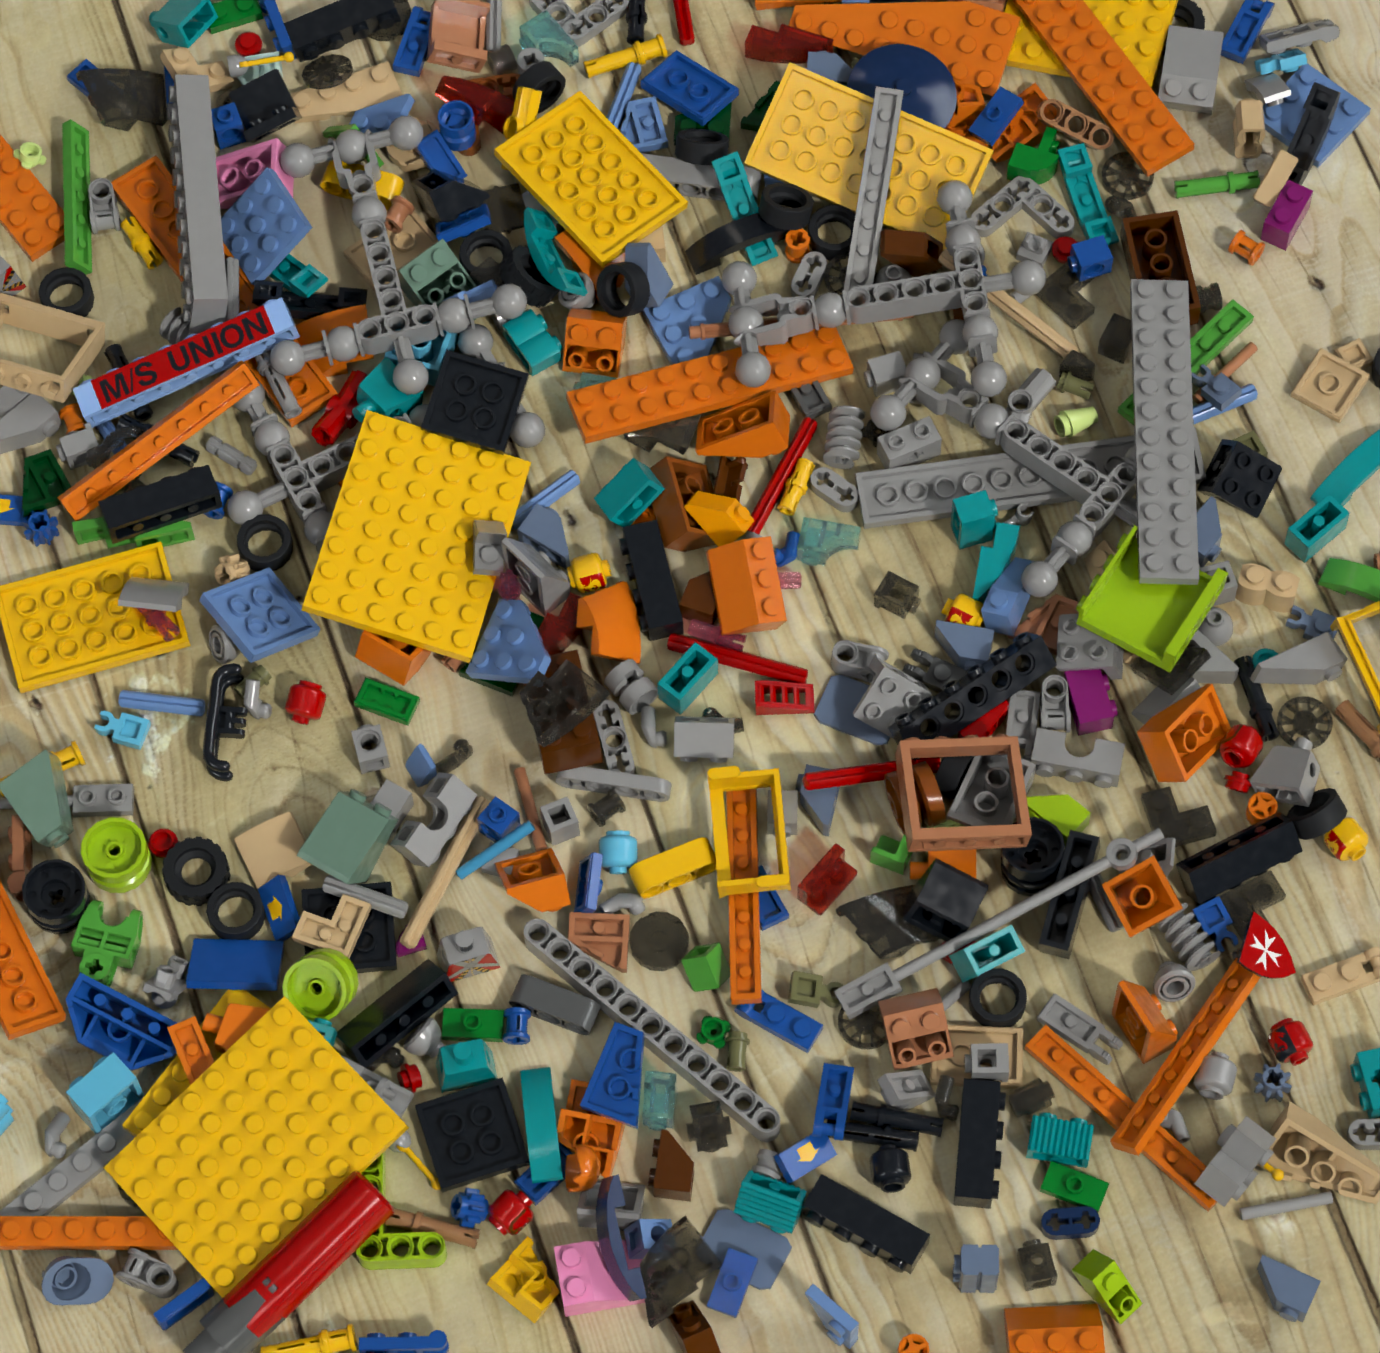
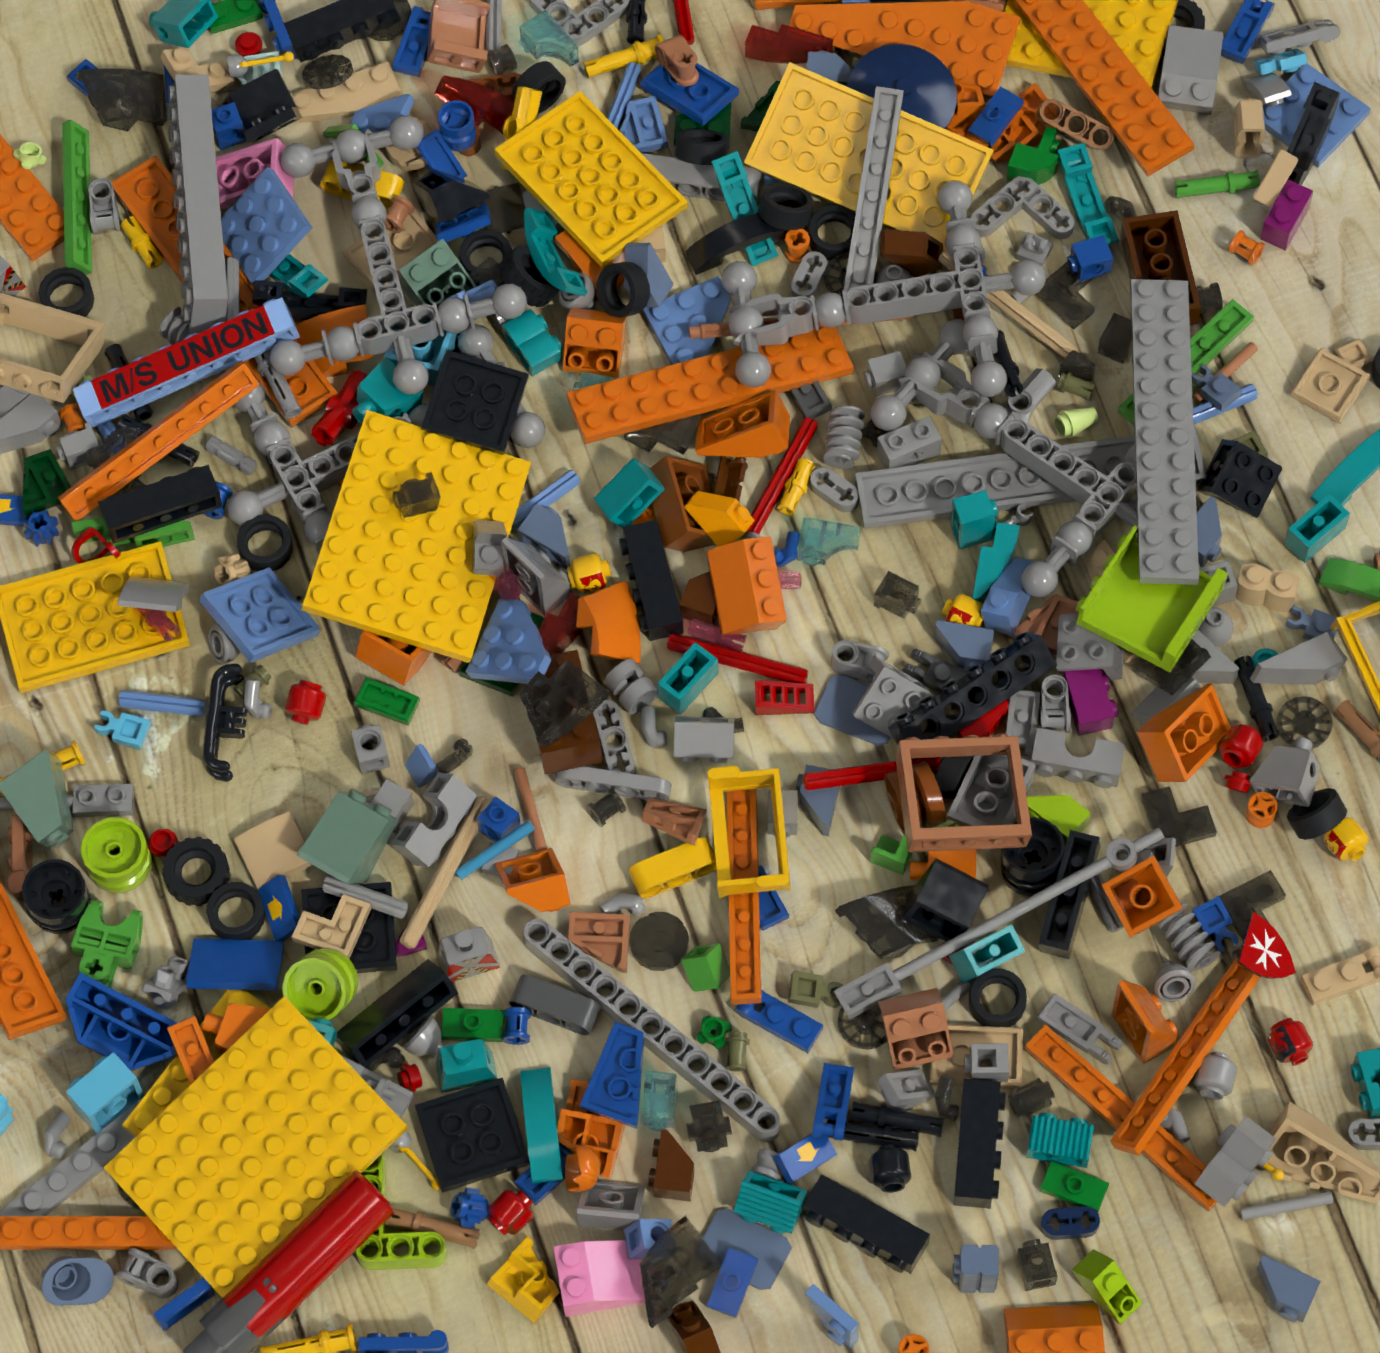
(85, 536): none -> red piece
(417, 496): none -> clear smoke brick
(528, 55): light grey wheel -> none
(559, 821): light grey brick -> none
(589, 883): blue plate -> none
(610, 1242): dark blue slope -> none
(618, 851): medium azure head -> none
(675, 819): none -> nougat wing
(678, 60): none -> nougat piece
(826, 881): clear red bracket -> none
(1004, 358): none -> black pin
(1061, 248): red plate -> none
(1126, 176): clear smoke wheel -> none
(1239, 858): black brick -> none
(1269, 1090): sand blue gear -> none

